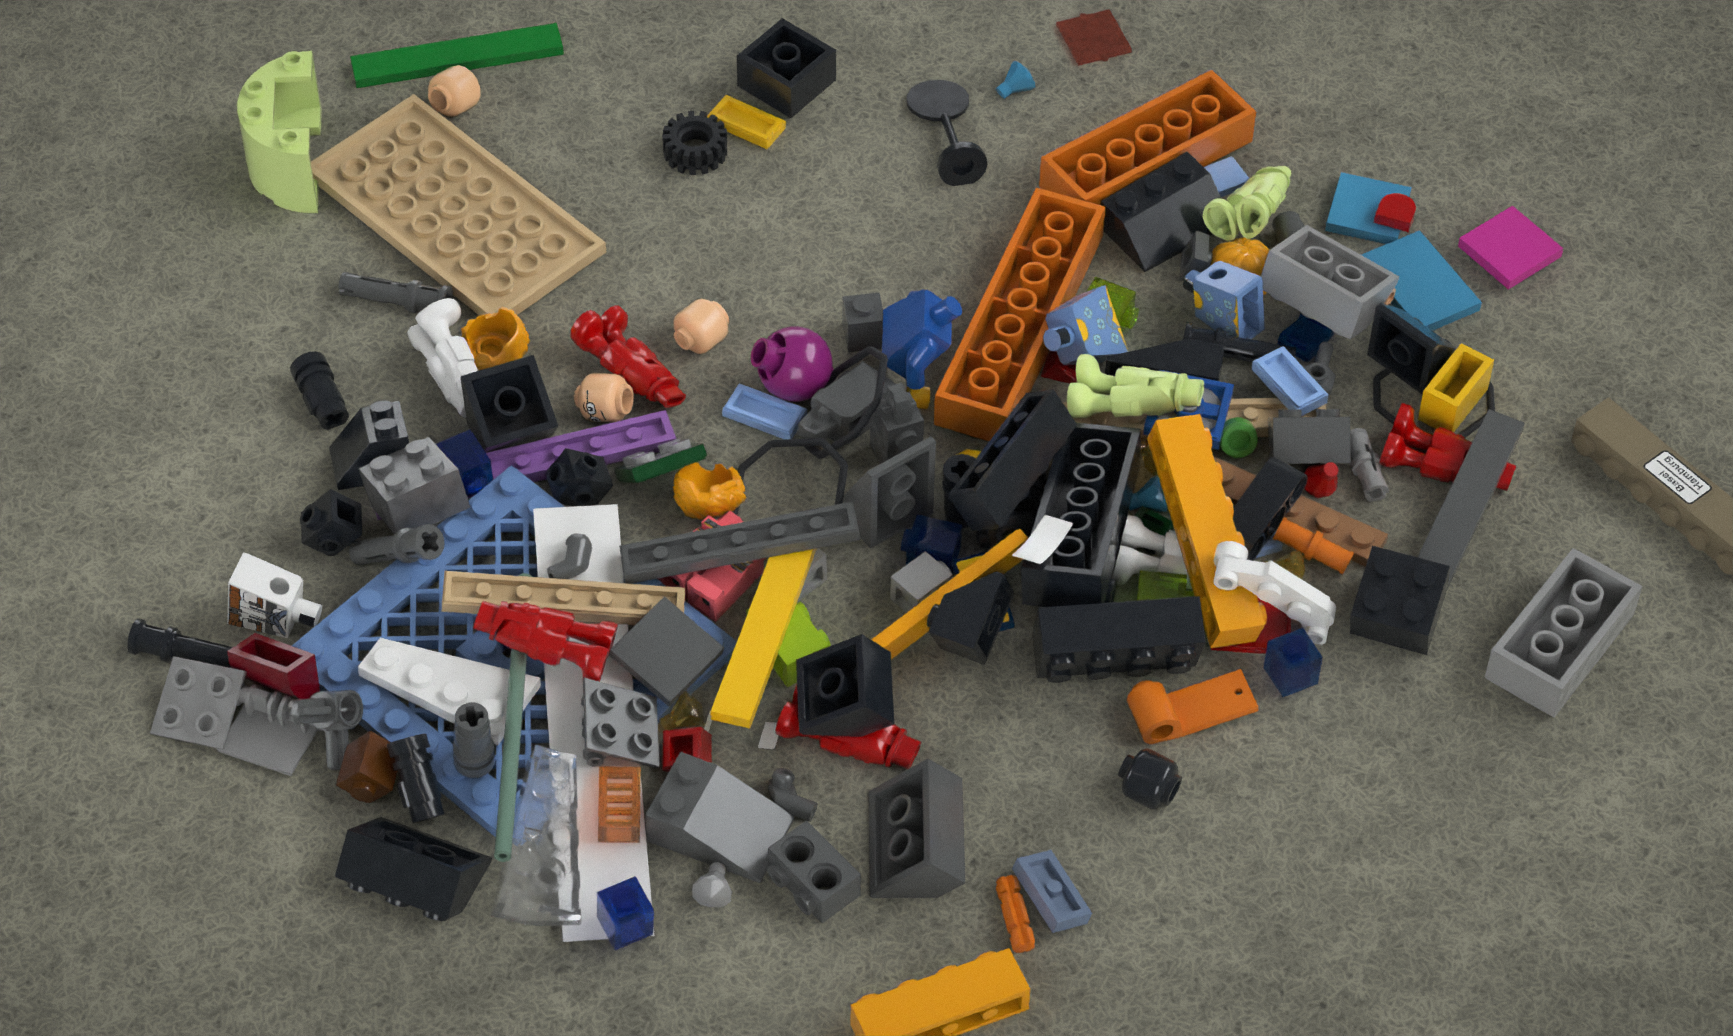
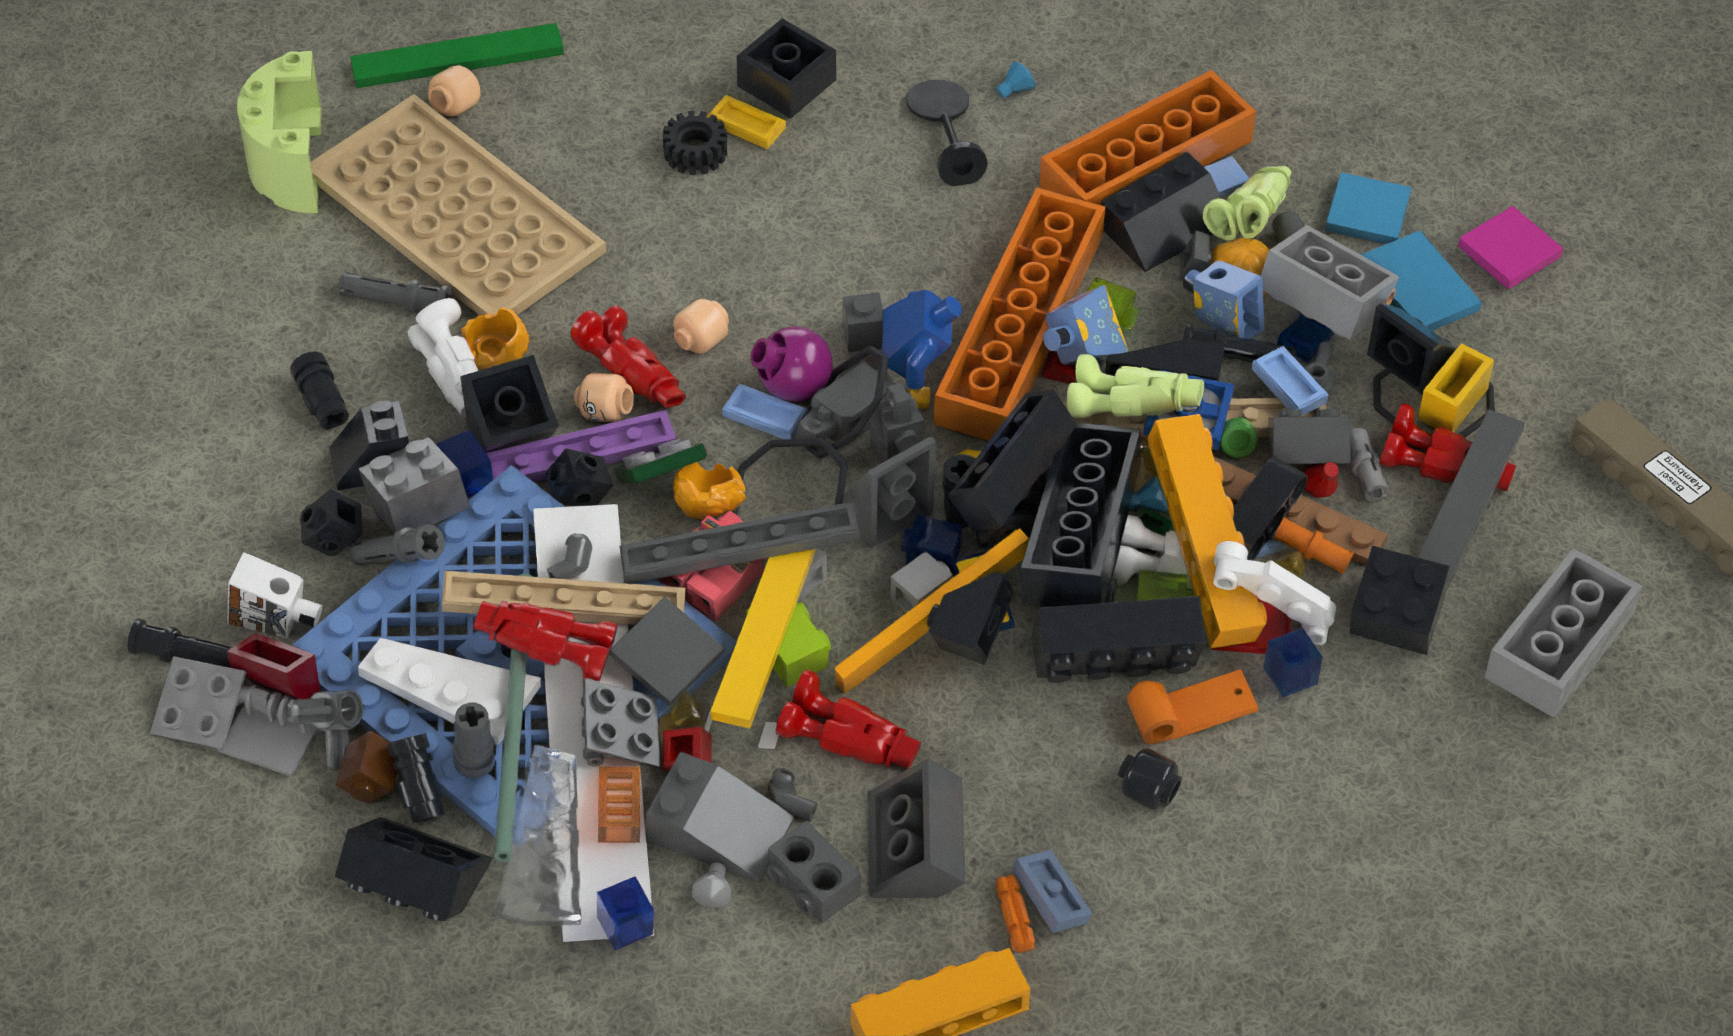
(845, 689): black slope -> none
(1044, 539): white sticker -> none
(1094, 37): clear red piece -> none
(1396, 211): red tile -> none

